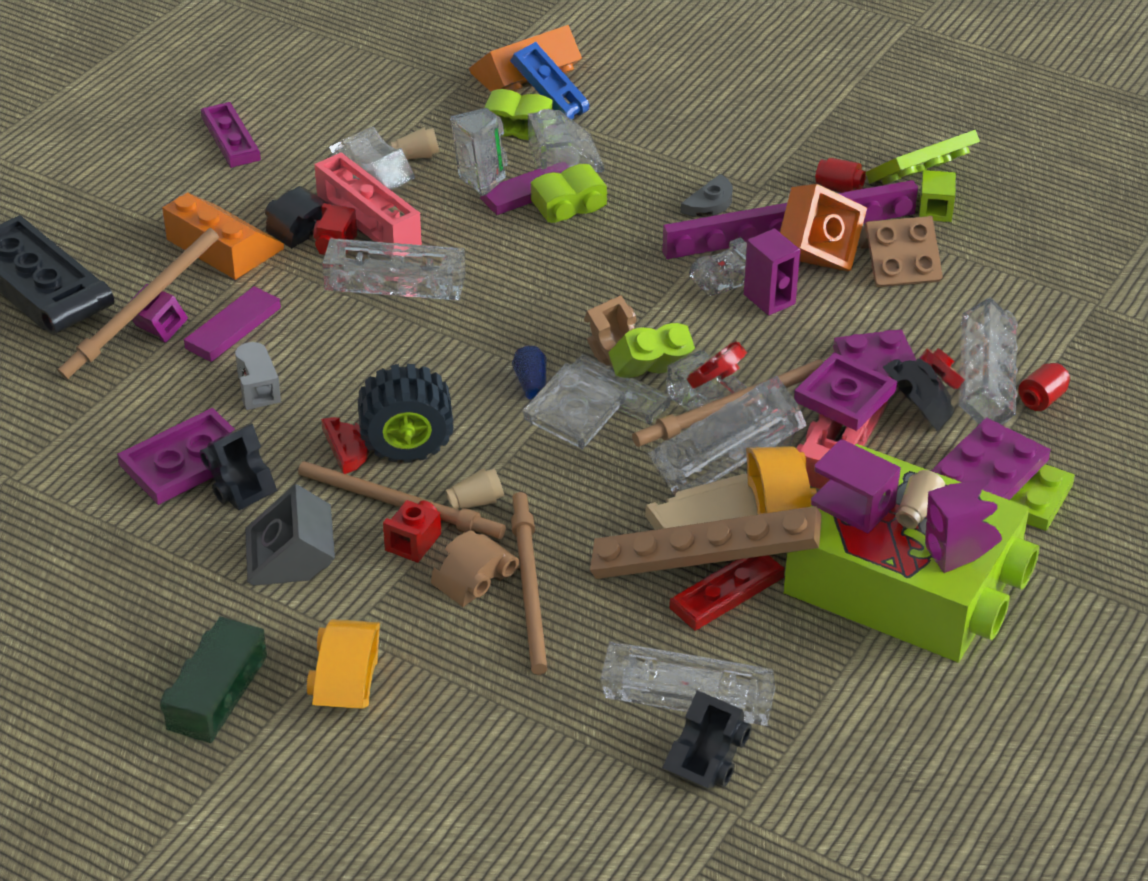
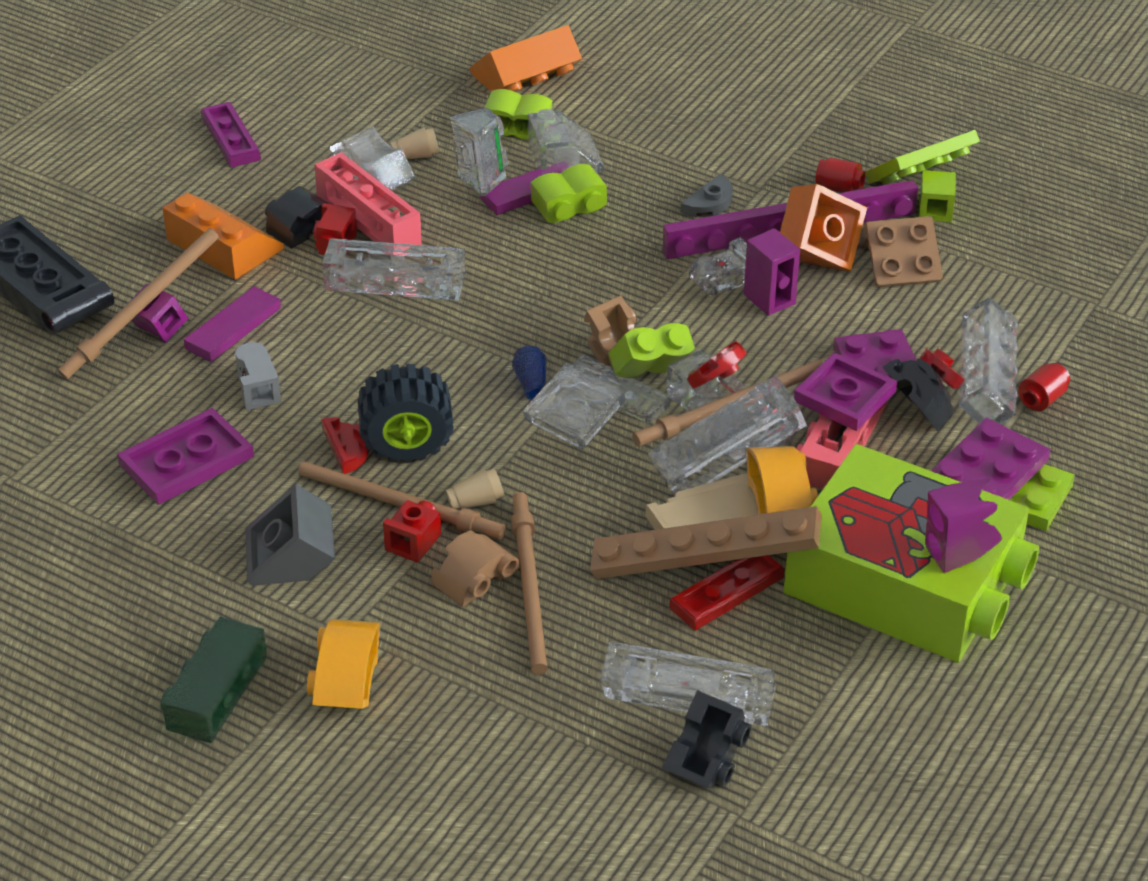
(238, 468): black cylinder -> none
(549, 80): blue plate -> none
(856, 485): magenta piece -> none
(915, 498): tan cone -> none

